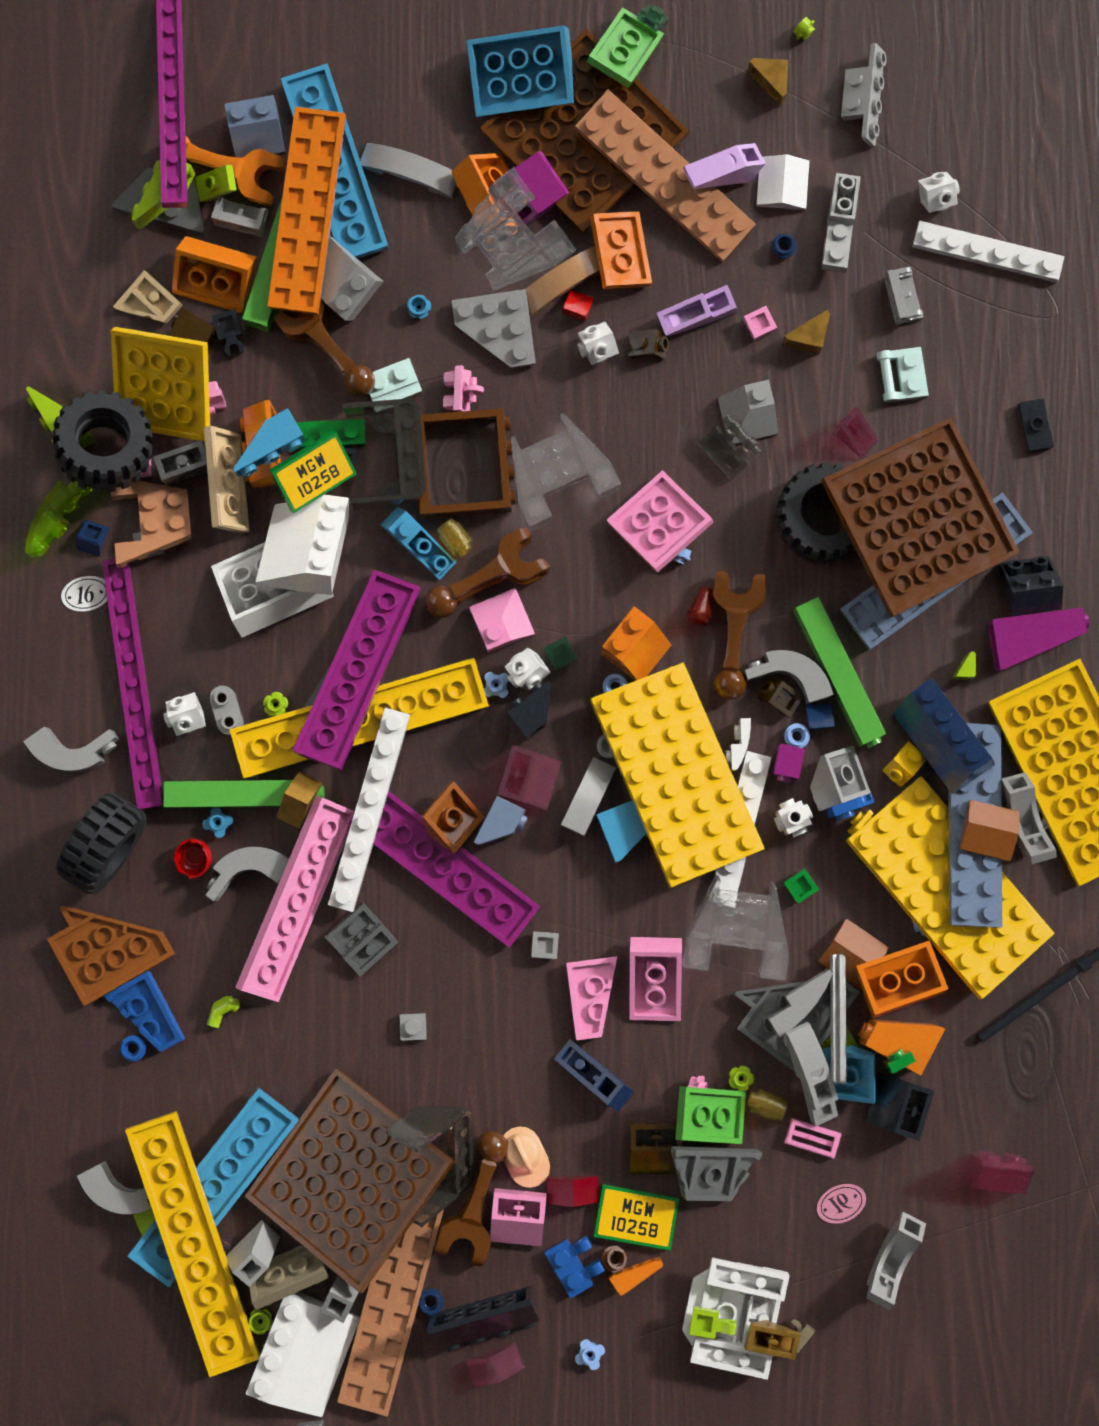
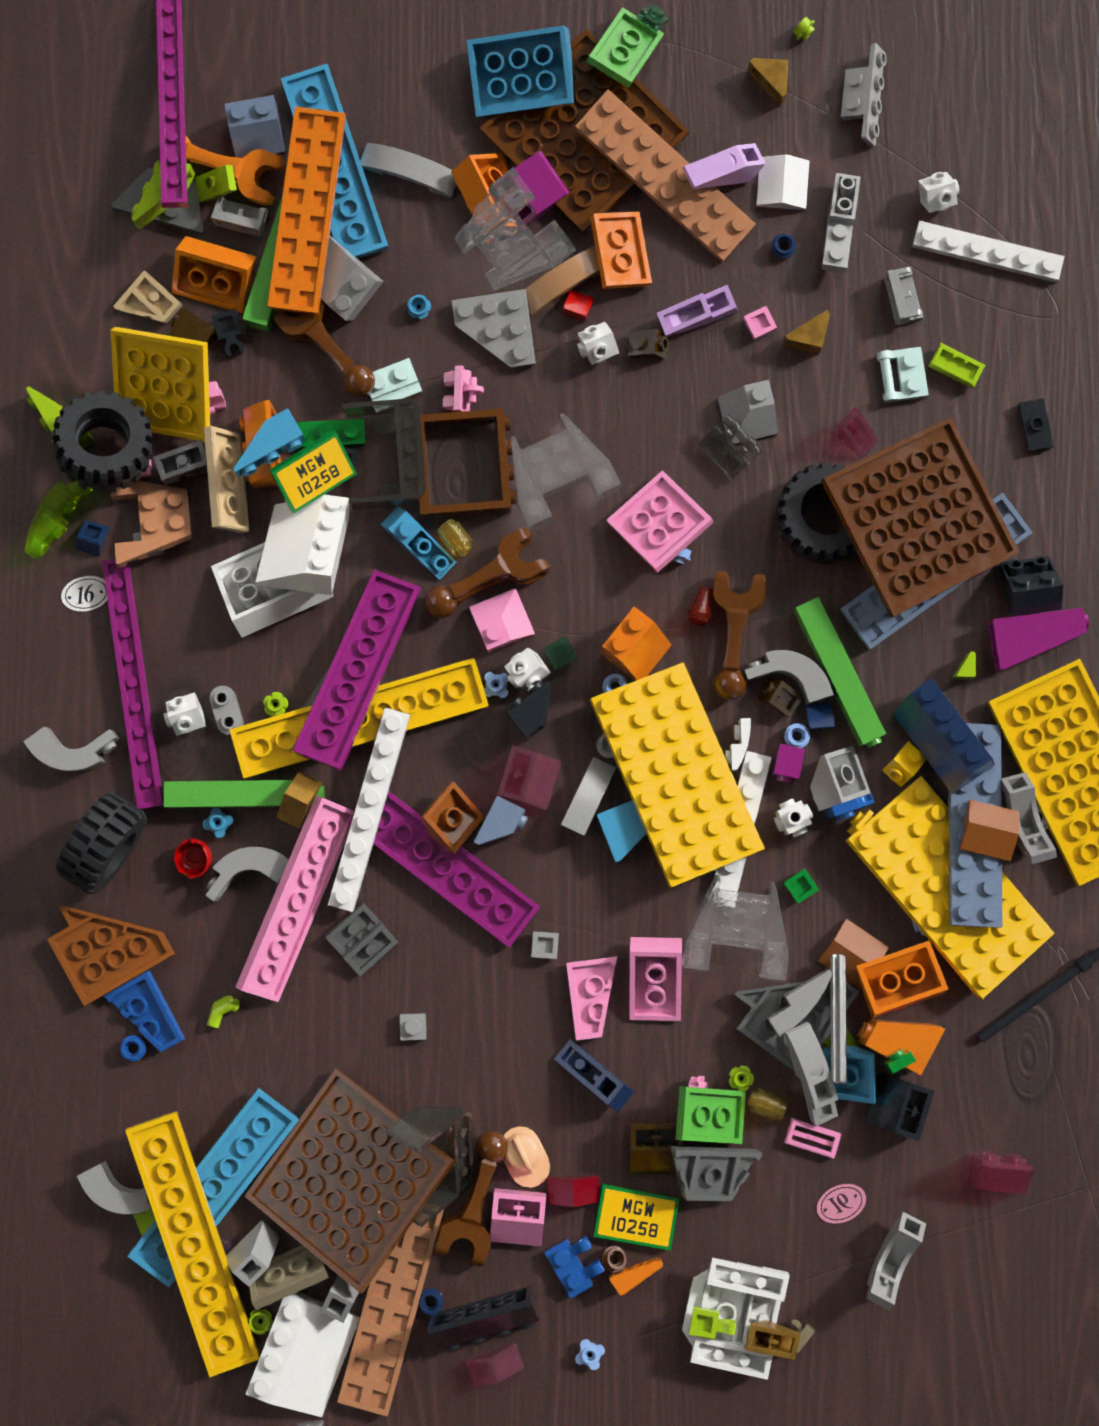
(956, 365): none -> lime plate

